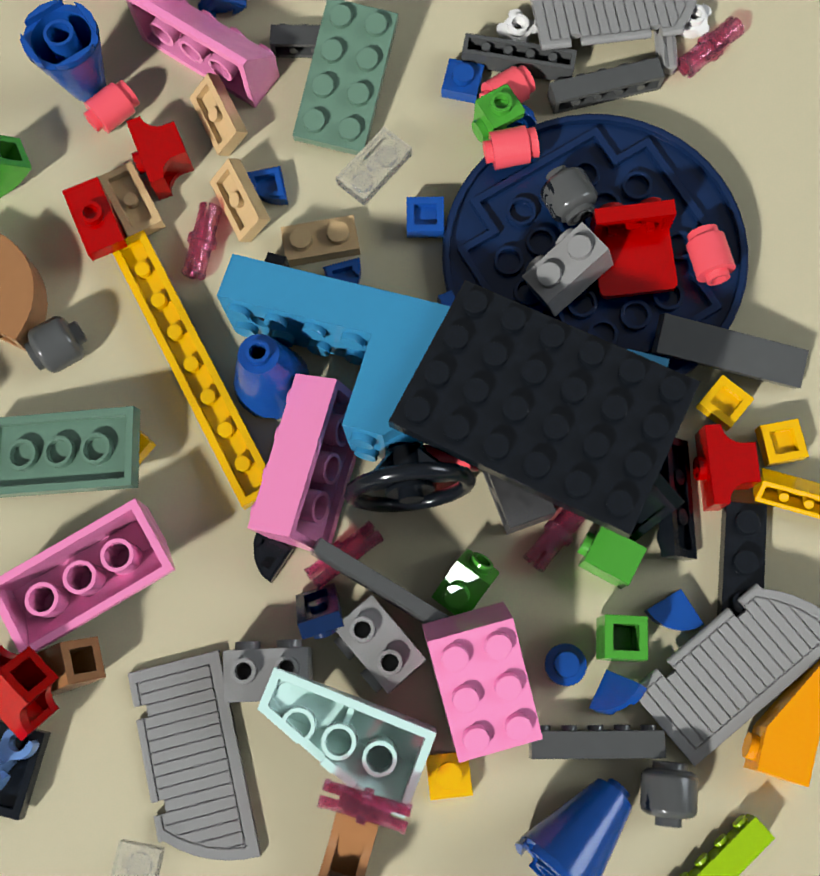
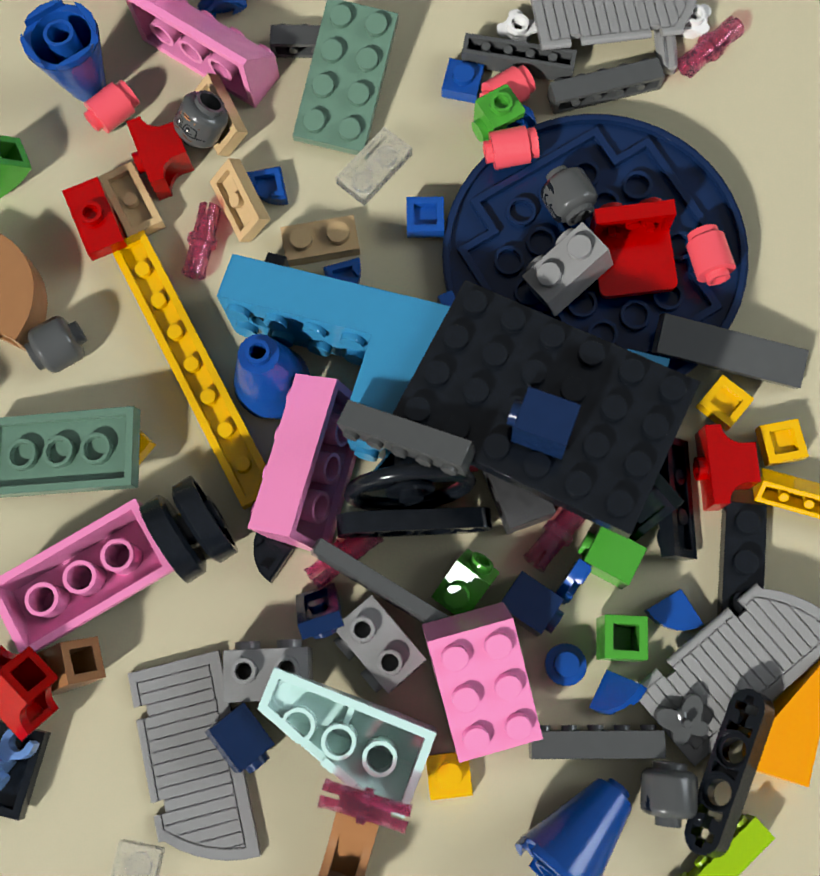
(183, 532): none -> black wheel
(201, 119): none -> dark grey head
(241, 740): none -> dark blue brick
(406, 438): none -> dark grey piece
(413, 522): none -> black beam
(533, 605): none -> dark blue brick
(543, 422): none -> dark blue brick
(573, 579): none -> blue tile
(683, 720): none -> dark grey piece
(737, 775): none -> black beam

